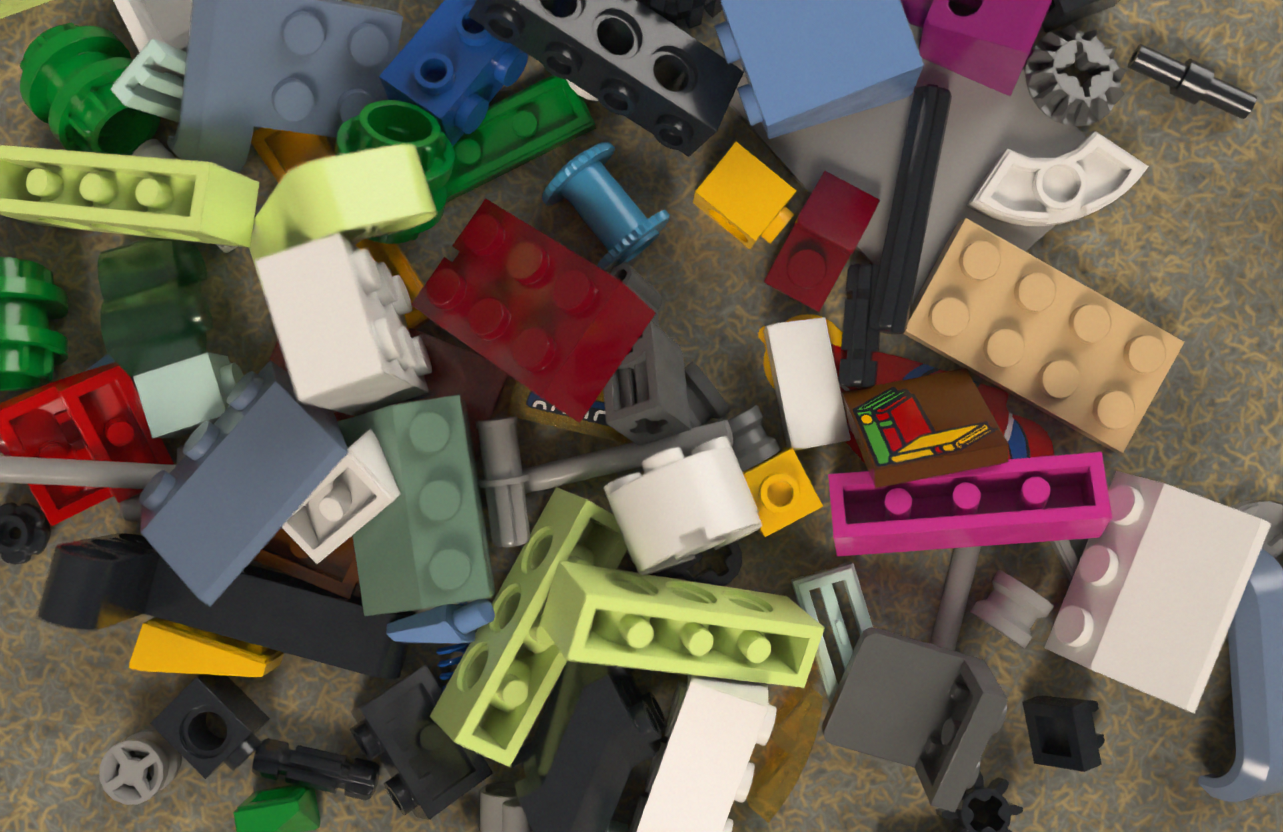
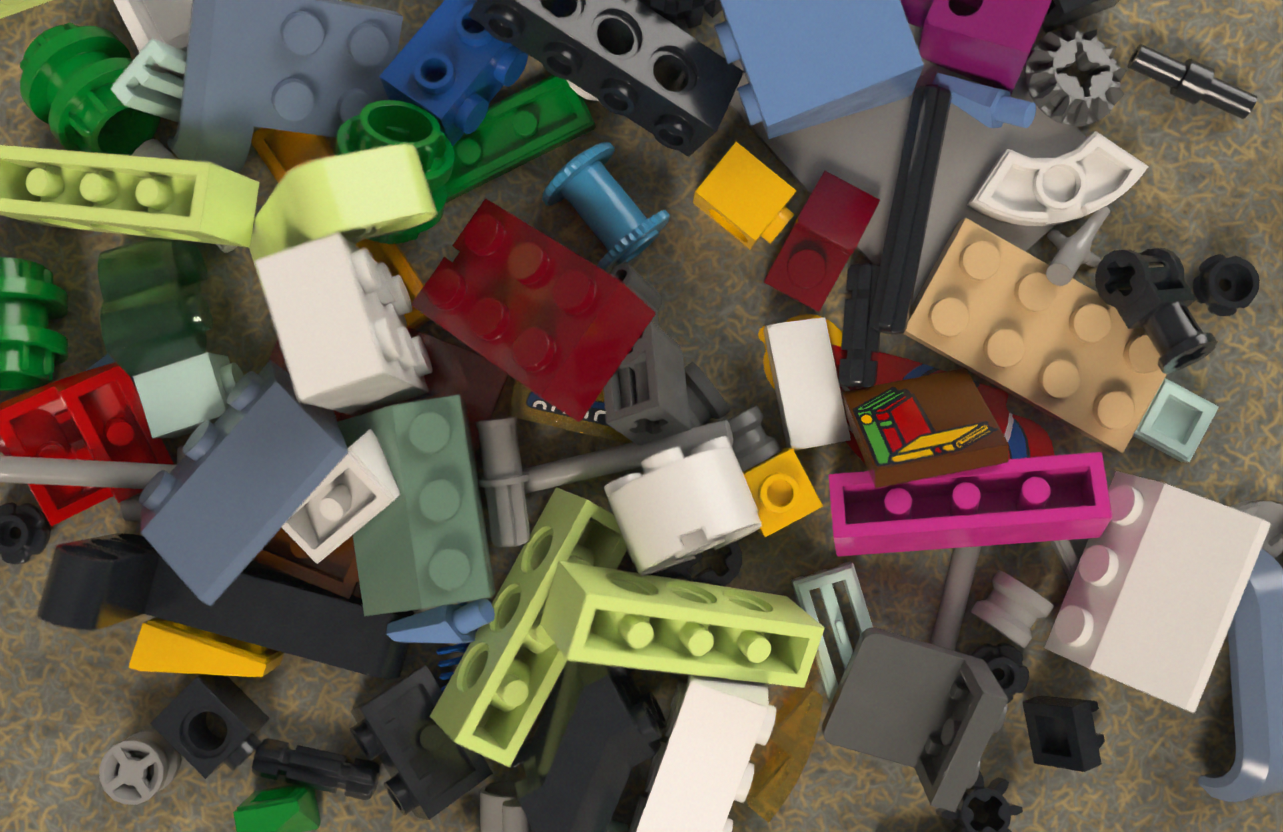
(986, 103): none -> medium blue bar
(1009, 659): none -> black plate
(1074, 249): none -> light grey bar
(1155, 303): none -> black connector
(1176, 421): none -> light aqua tile
(1242, 282): none -> black plate

